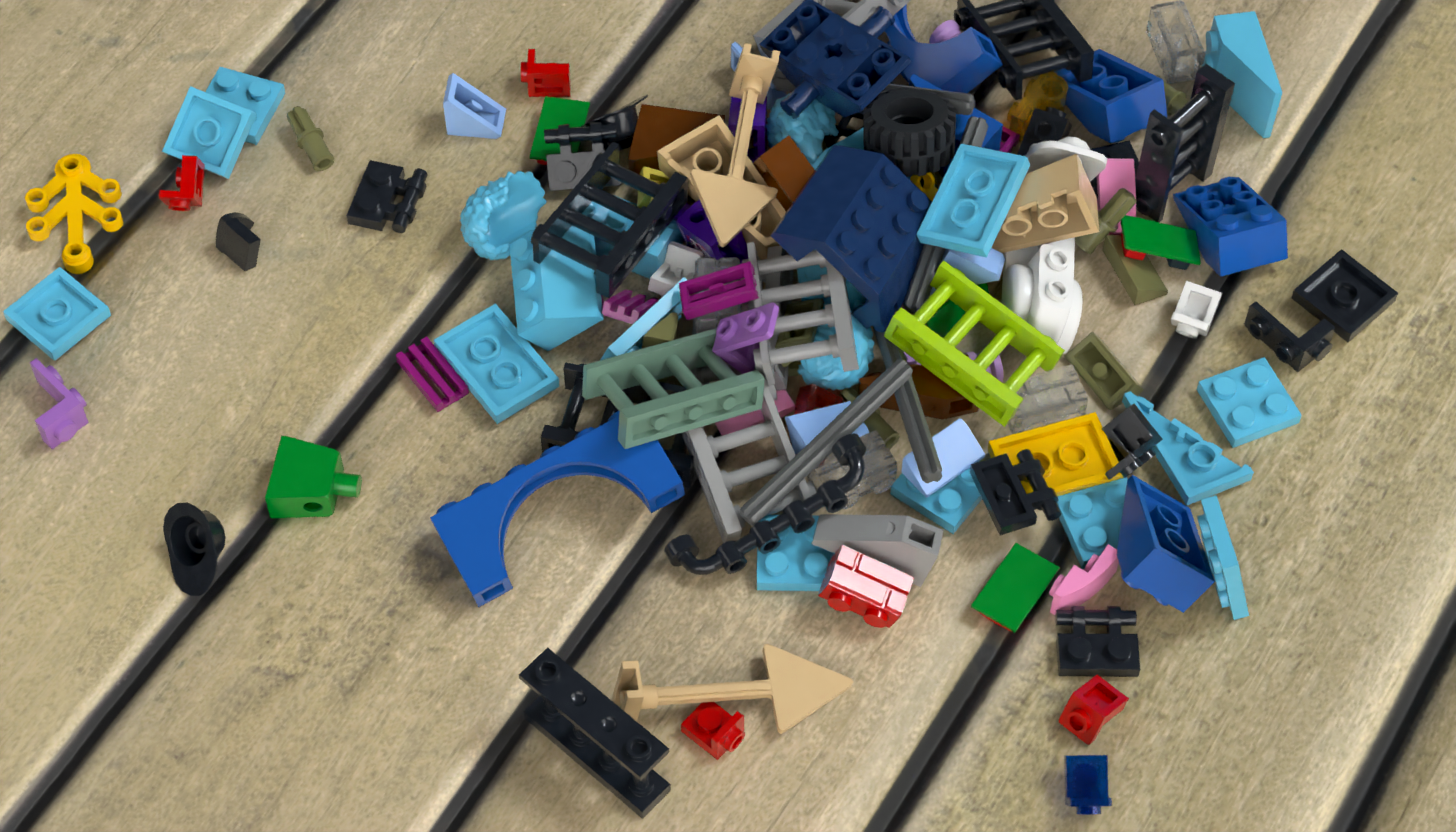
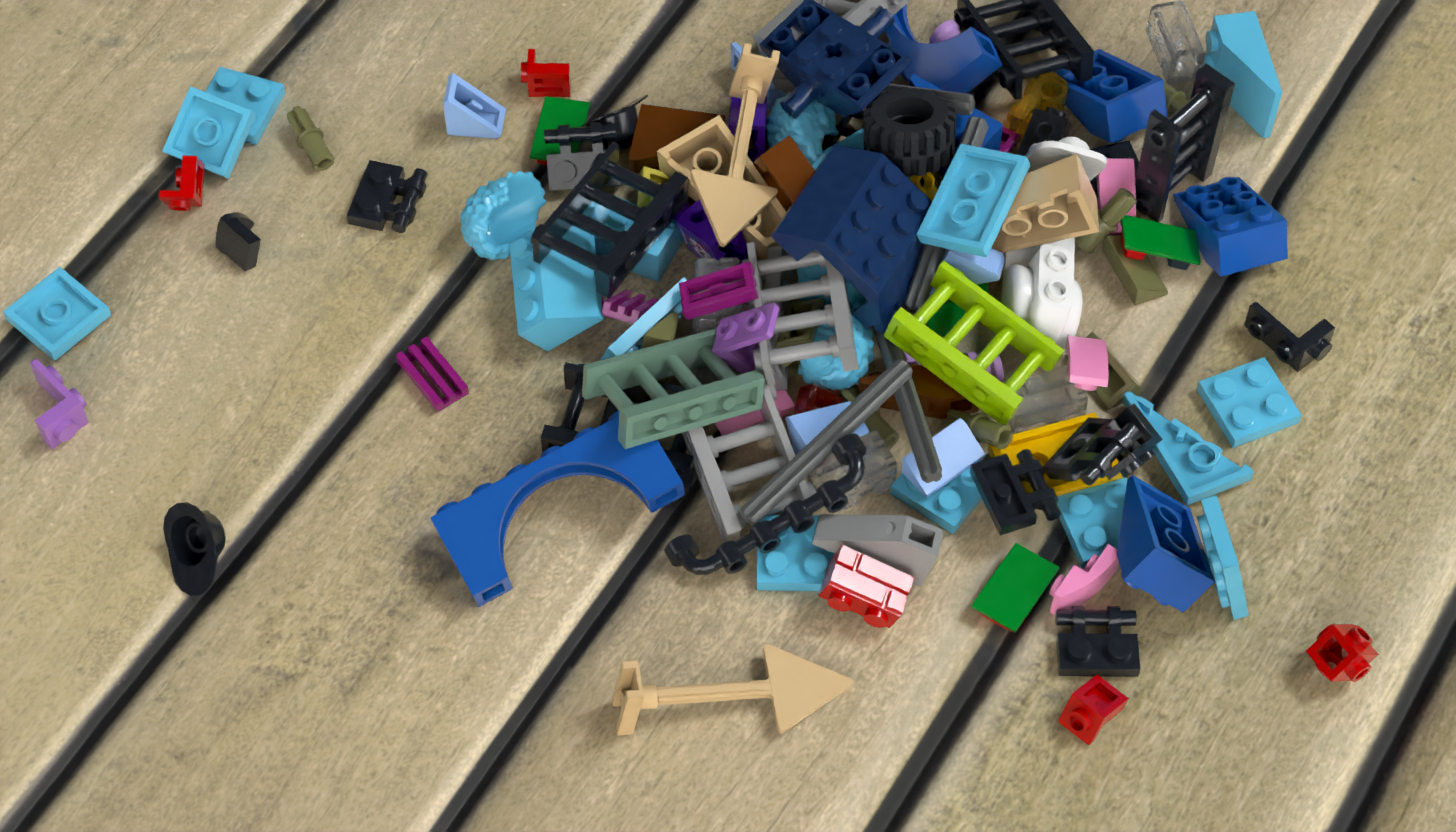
(73, 207): yellow plant -> none
(308, 480): green torso -> none
(496, 363): medium azure plate -> none
(595, 733): black fence -> none
(678, 264): white bracket -> none
(714, 729): red bracket -> none
(983, 428): none -> olive axle
(1086, 783): clear blue bracket -> none
(1087, 362): none -> bright pink slope
(1091, 451): none -> black plate
(1195, 310): white bracket -> none
(1343, 652): none -> red brick
(1344, 295): black plate -> none

